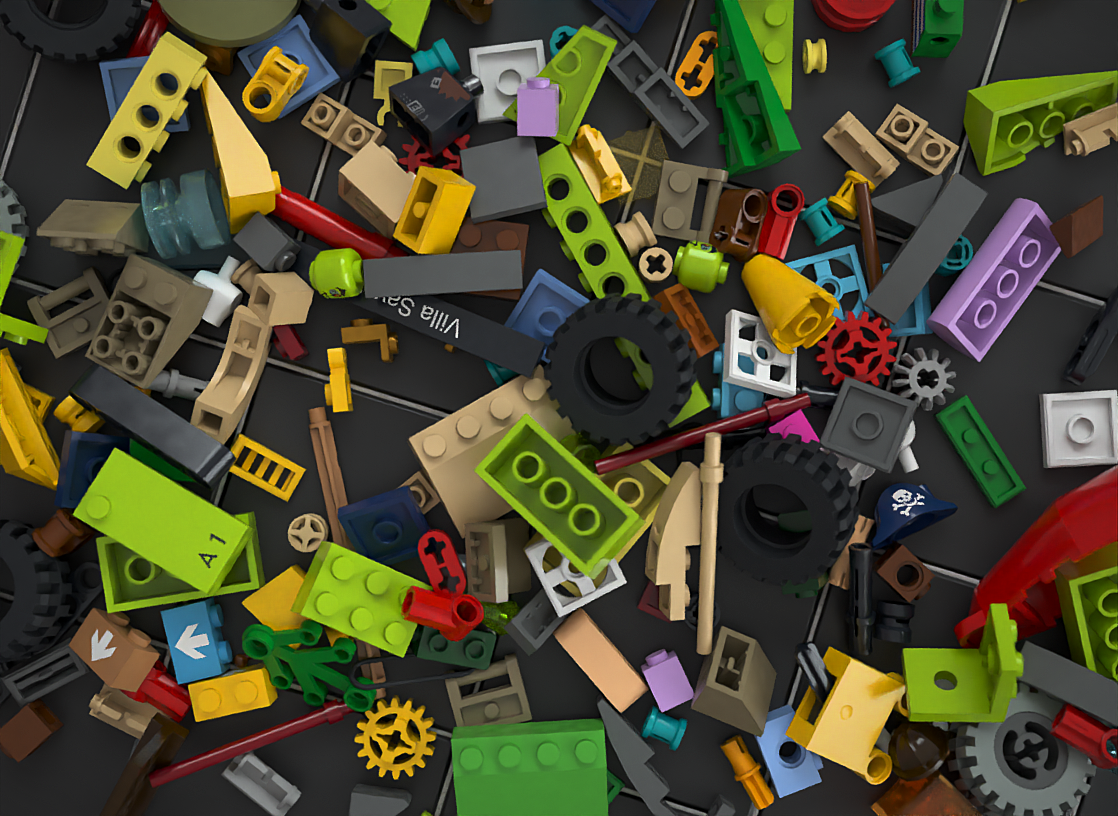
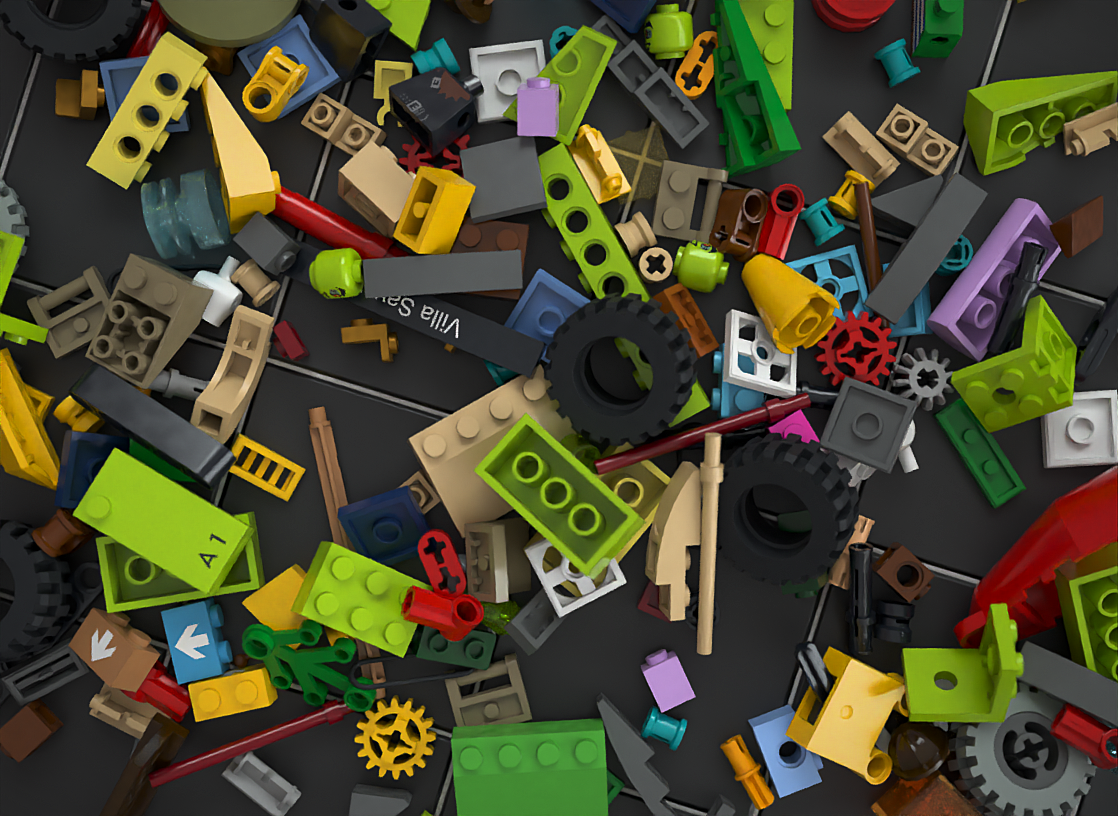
(79, 98): none -> pearl gold bracket
(97, 226): dark tan slope -> none
(280, 298): tan brick -> none
(301, 532): tan wheel -> none
(339, 389): yellow plate -> none
(600, 660): light nougat beam -> none
(668, 32): none -> lime head
(735, 682): dark tan slope -> none
(814, 56): light yellow bush -> none
(905, 511): dark blue hat -> none
(1020, 290): none -> black pin
(1037, 373): none -> lime bracket

